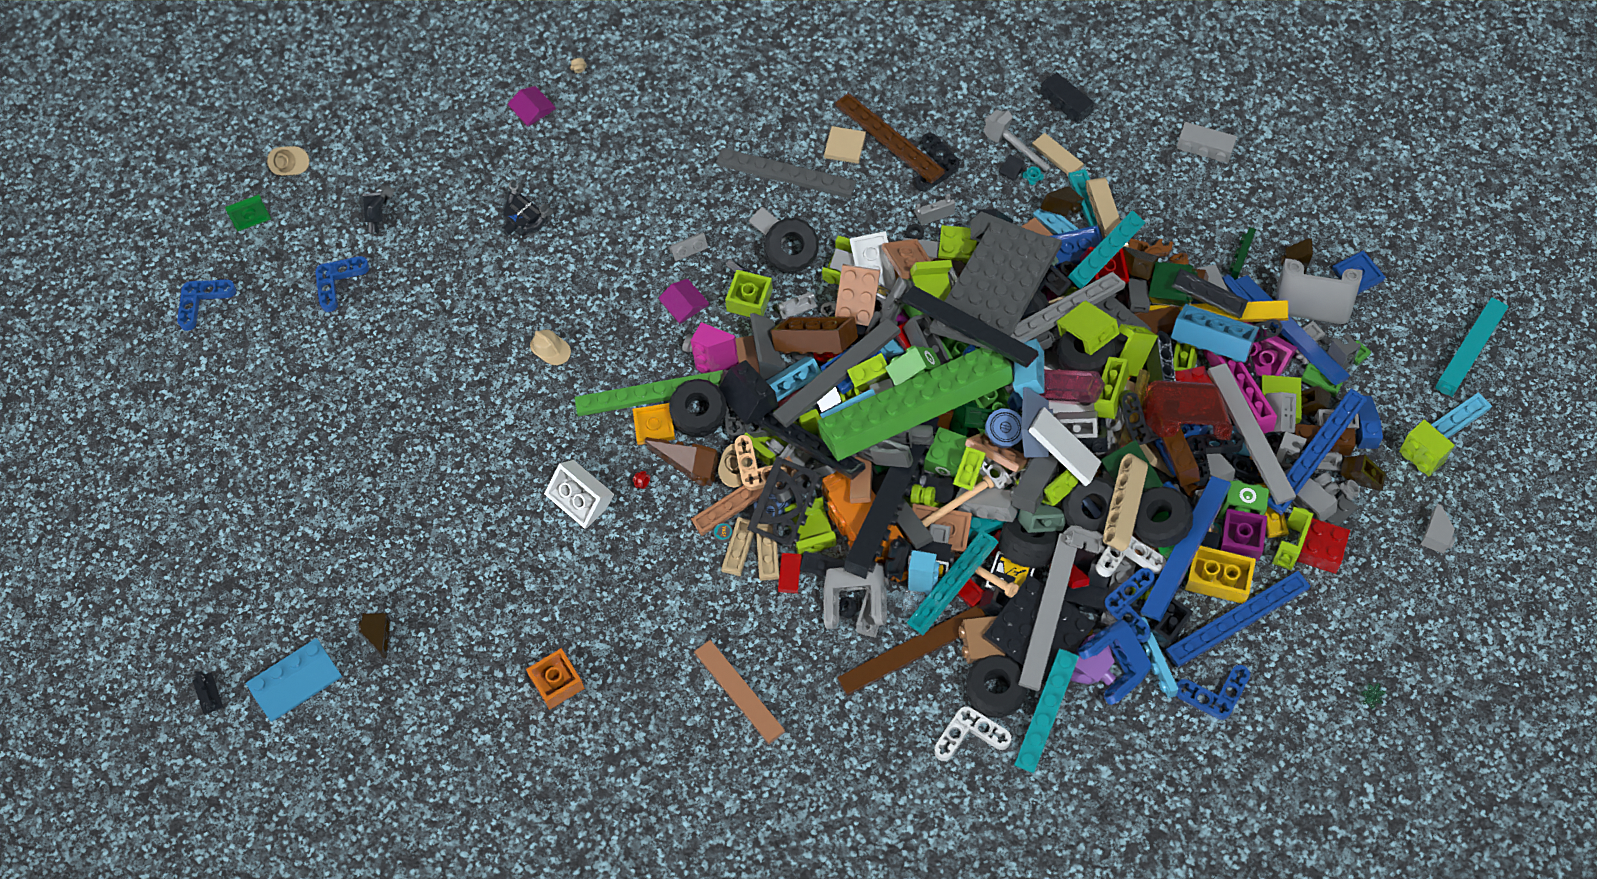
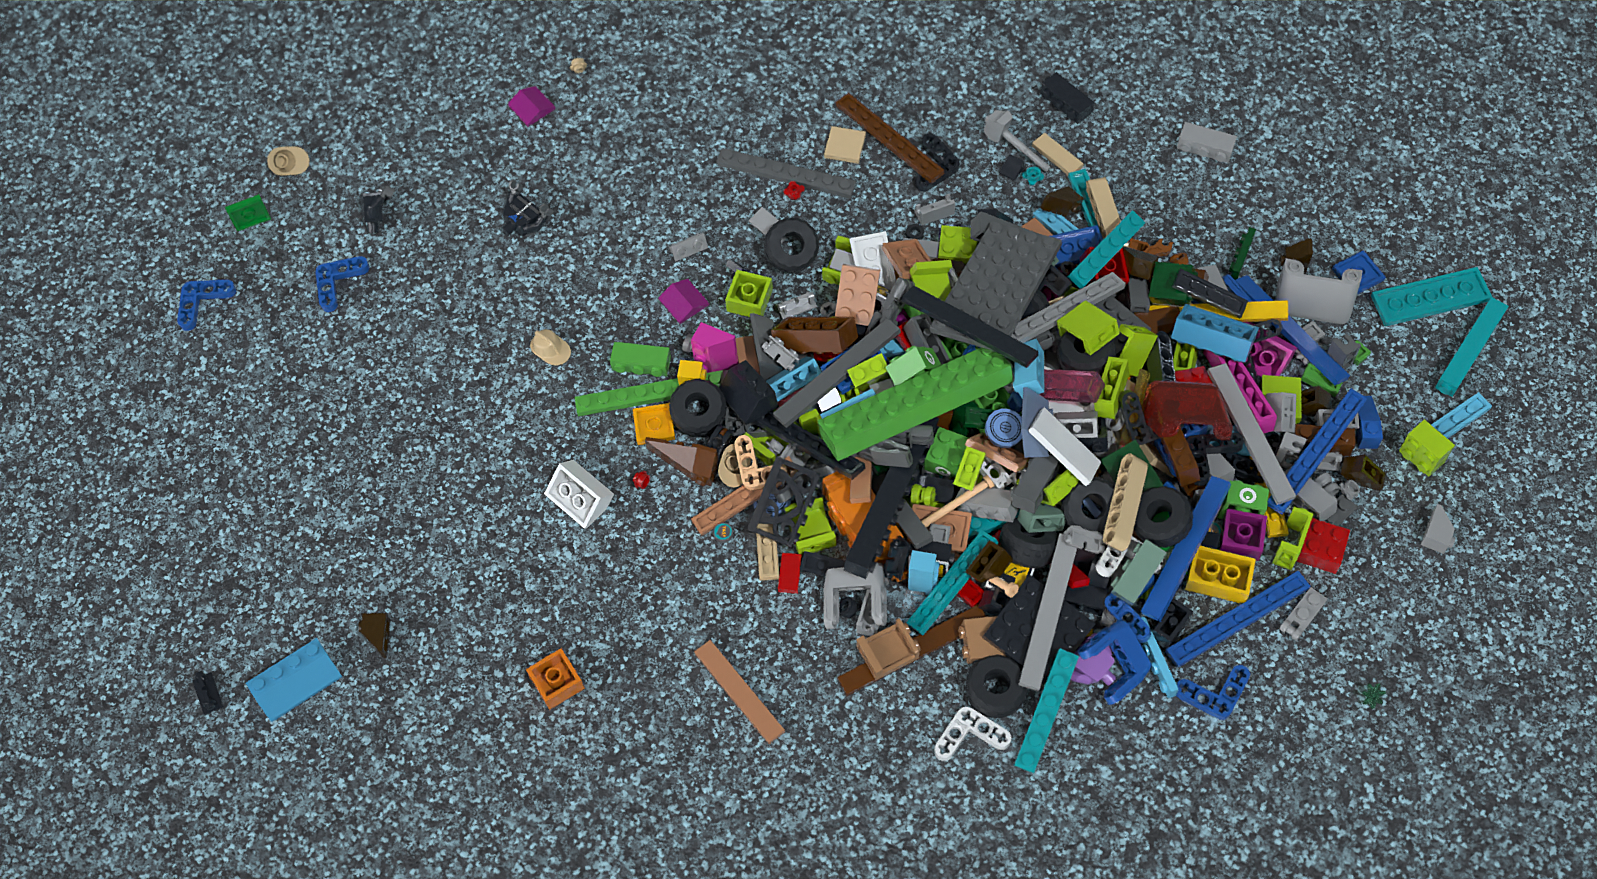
(640, 359): none -> bright green brick
(690, 370): none -> yellow brick
(720, 439): none -> black head
(738, 548): tan tile -> none
(776, 347): none -> light grey hinge
(794, 194): none -> red plate
(888, 649): none -> medium nougat panel
(989, 563): none -> dark brown slope
(1137, 572): none -> sand green brick
(1303, 613): none -> light grey plate
(1431, 296): none -> teal plate

